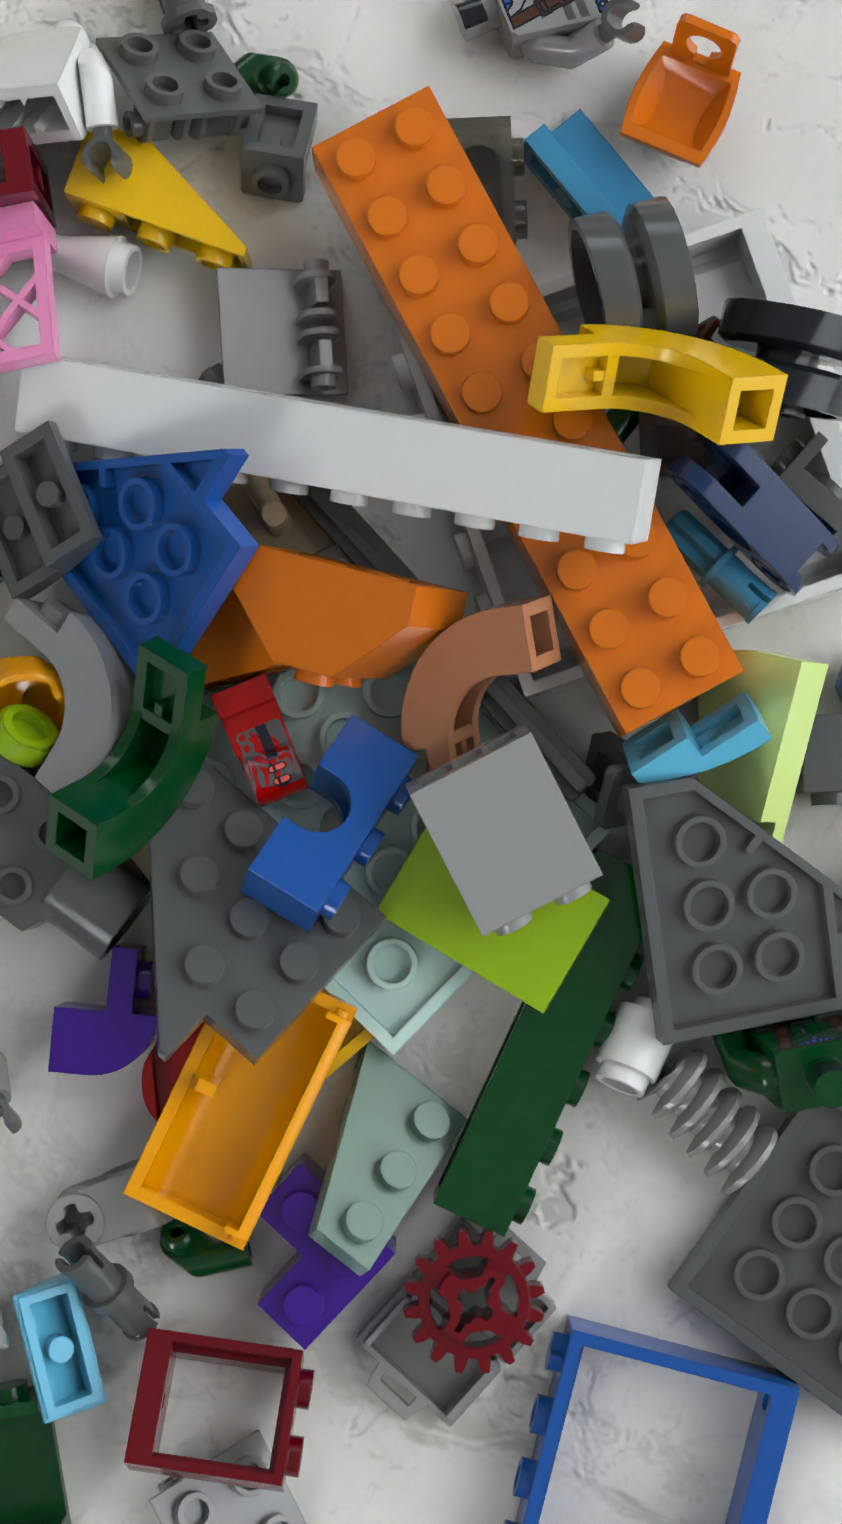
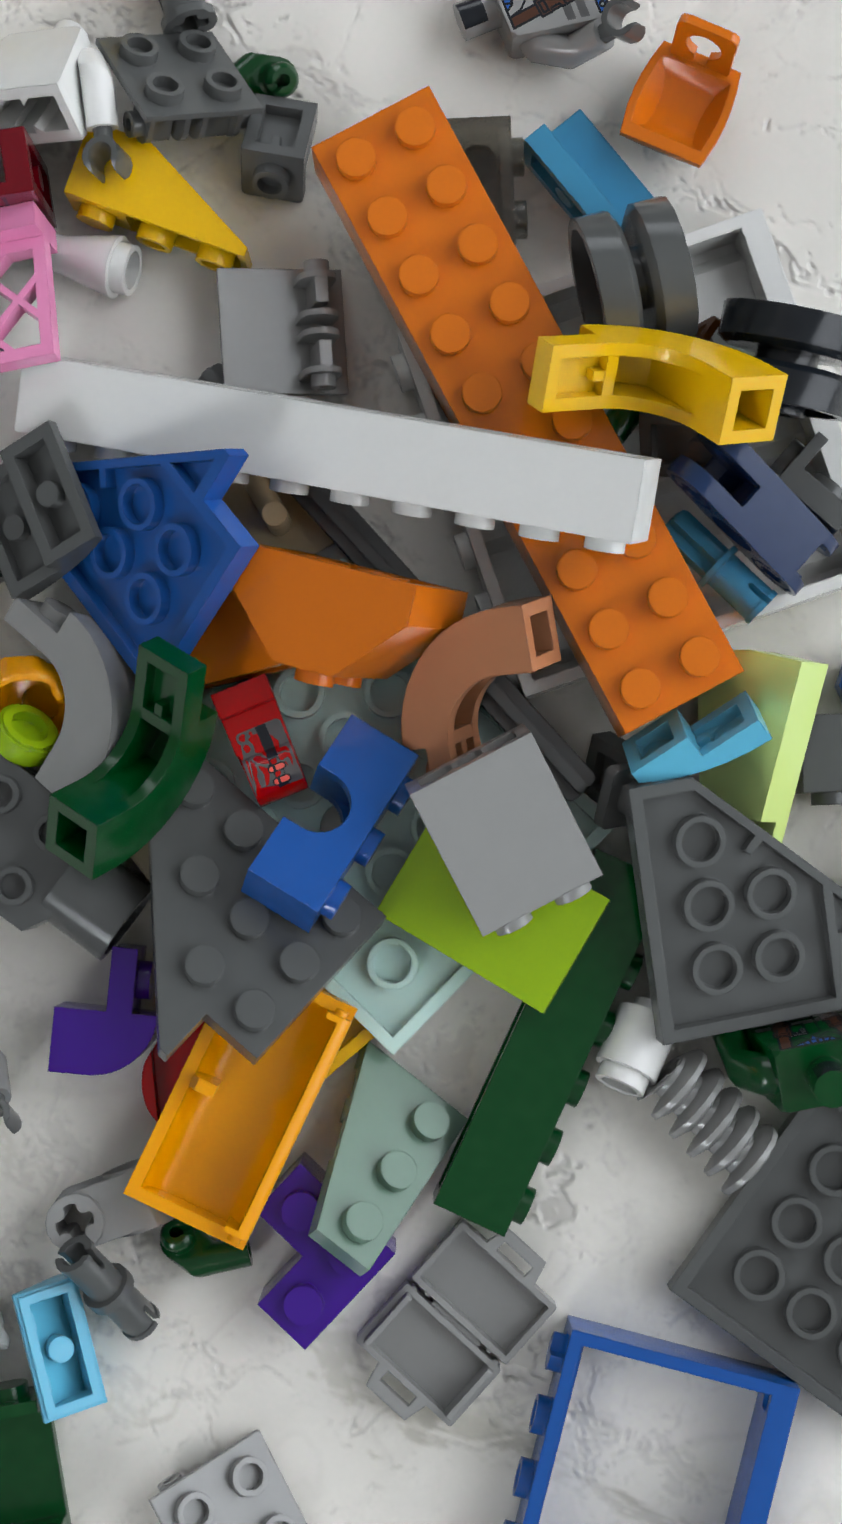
(152, 1400): dark red window -> none
(496, 1316): dark red gear -> none

